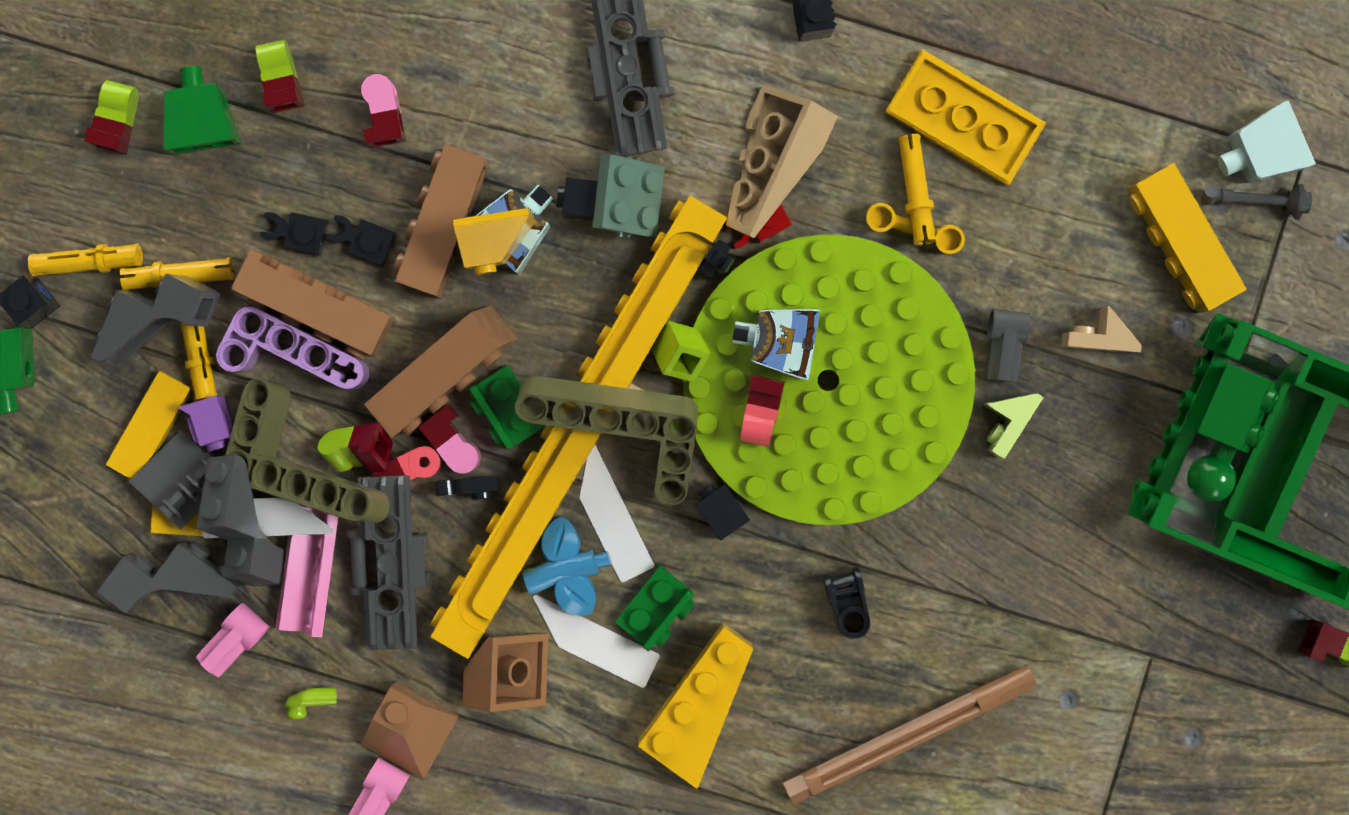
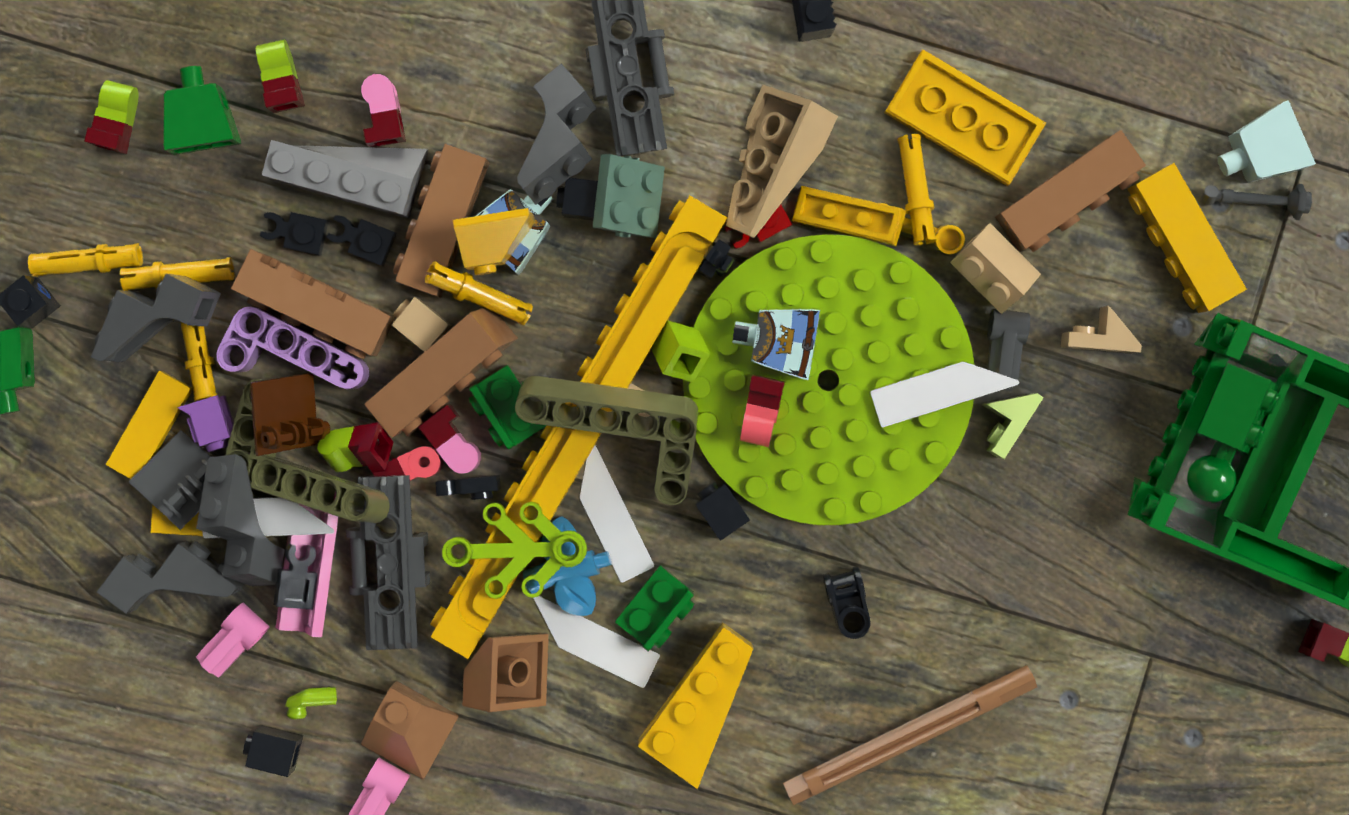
(272, 750): none -> black brick
(285, 414): none -> reddish brown hinge
(296, 585): none -> black plate
(359, 175): none -> light grey wedge
(420, 323): none -> tan brick
(465, 287): none -> yellow pin
(521, 550): none -> lime plant
(556, 151): none -> dark grey arch
(849, 215): none -> yellow tile
(936, 391): none -> white sticker
(995, 268): none -> tan brick
(1070, 191): none -> medium nougat brick

